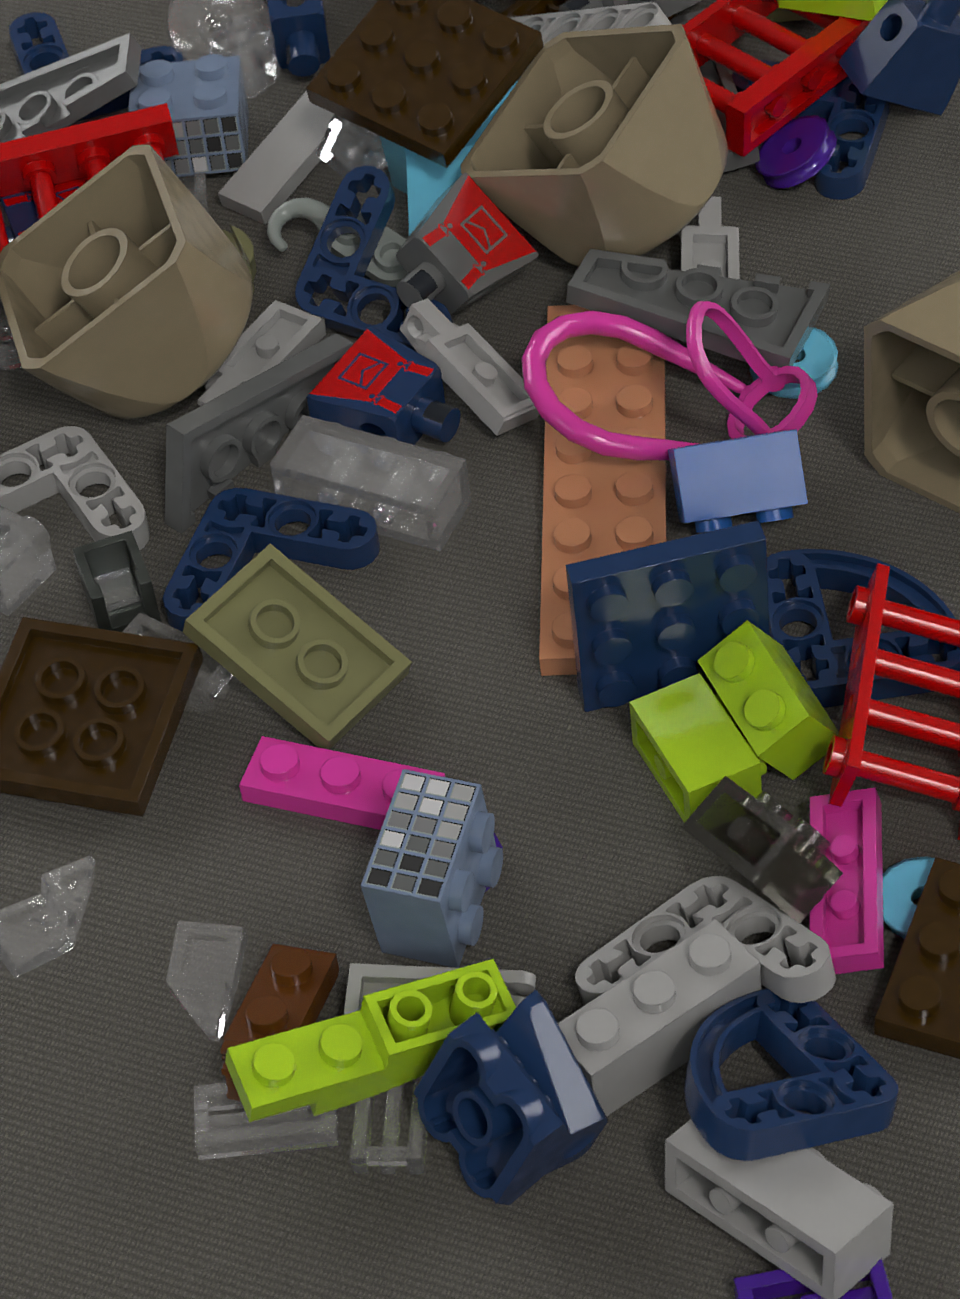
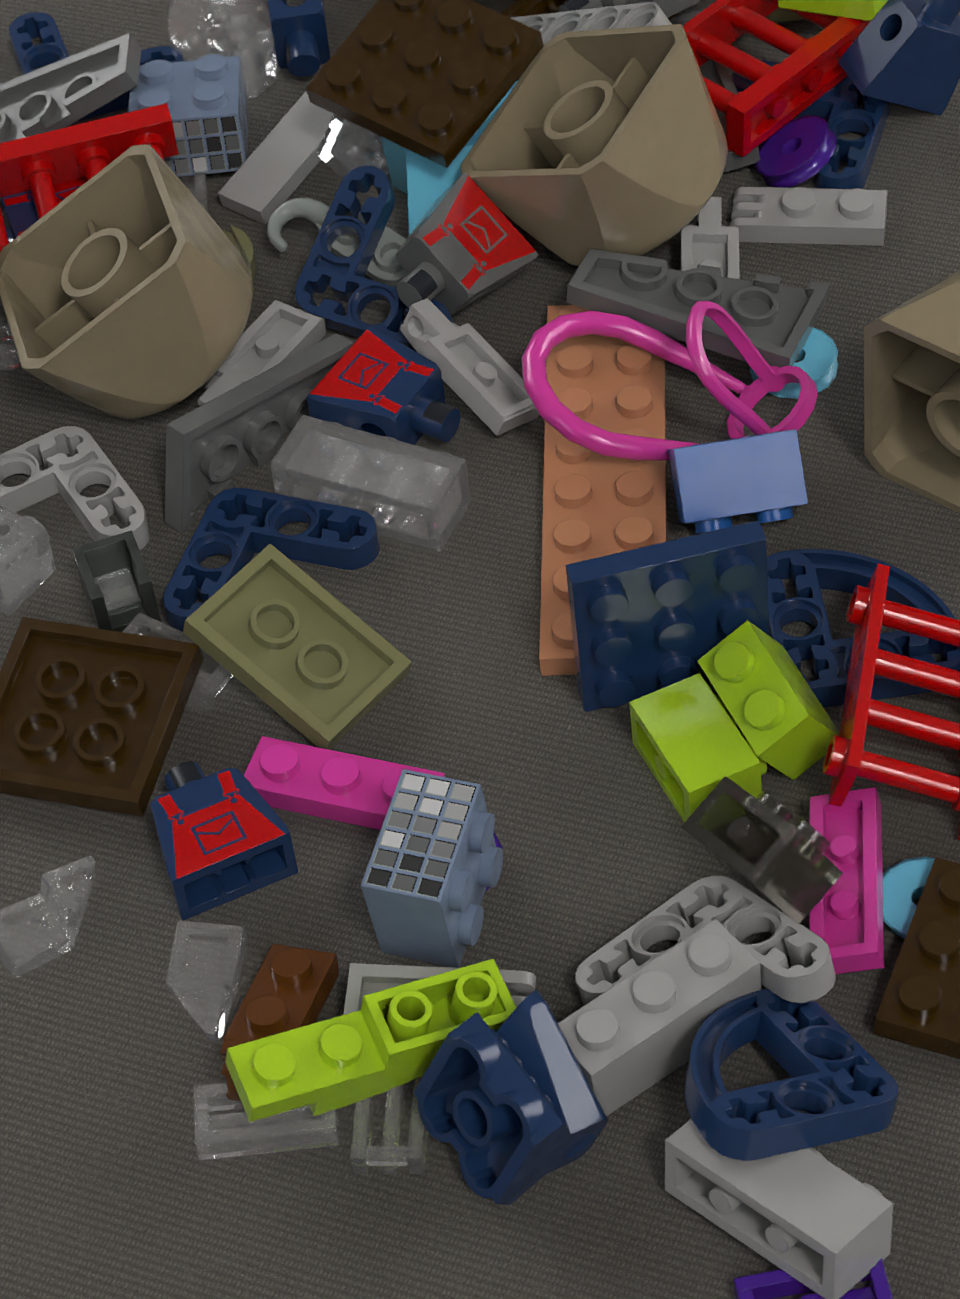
(218, 838): none -> dark blue torso
(810, 215): none -> light grey hinge

